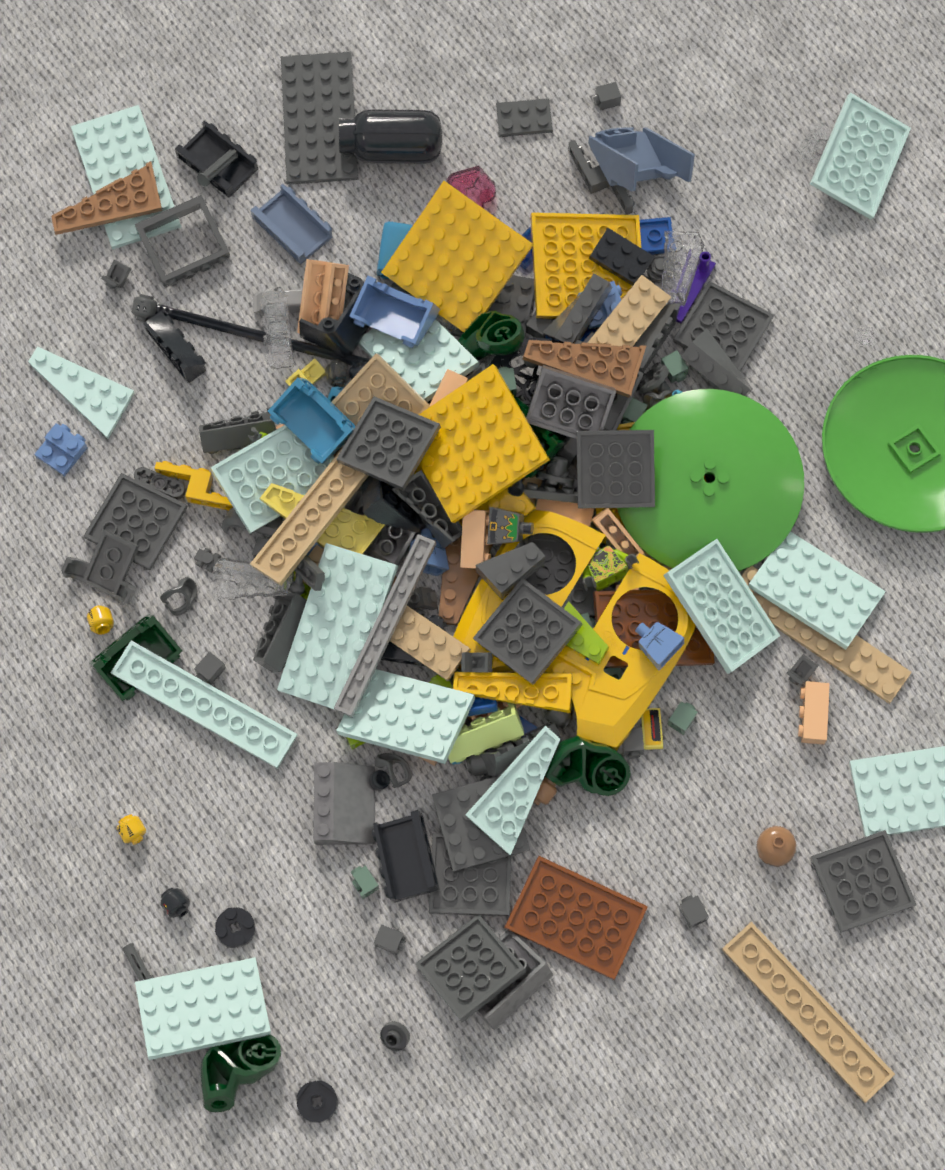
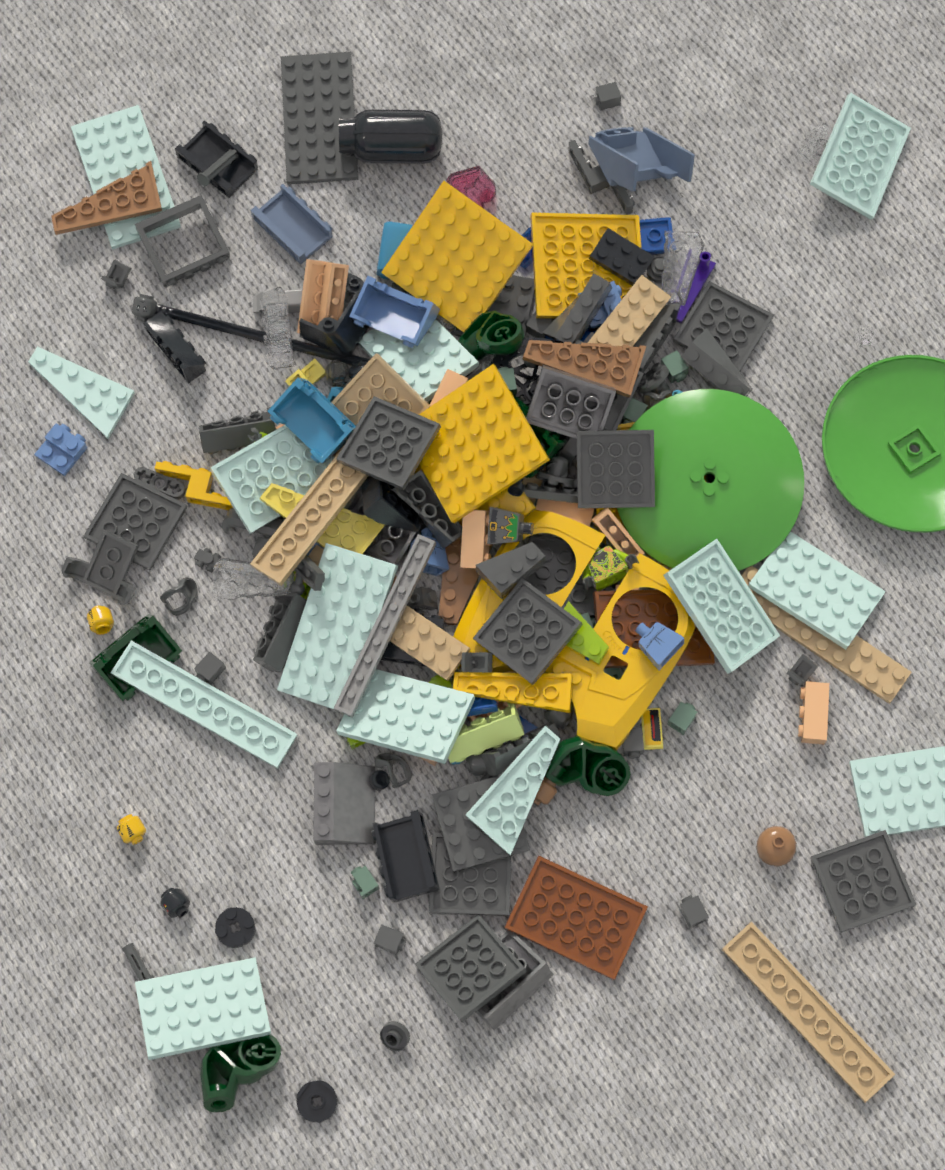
(524, 117): dark grey plate -> none

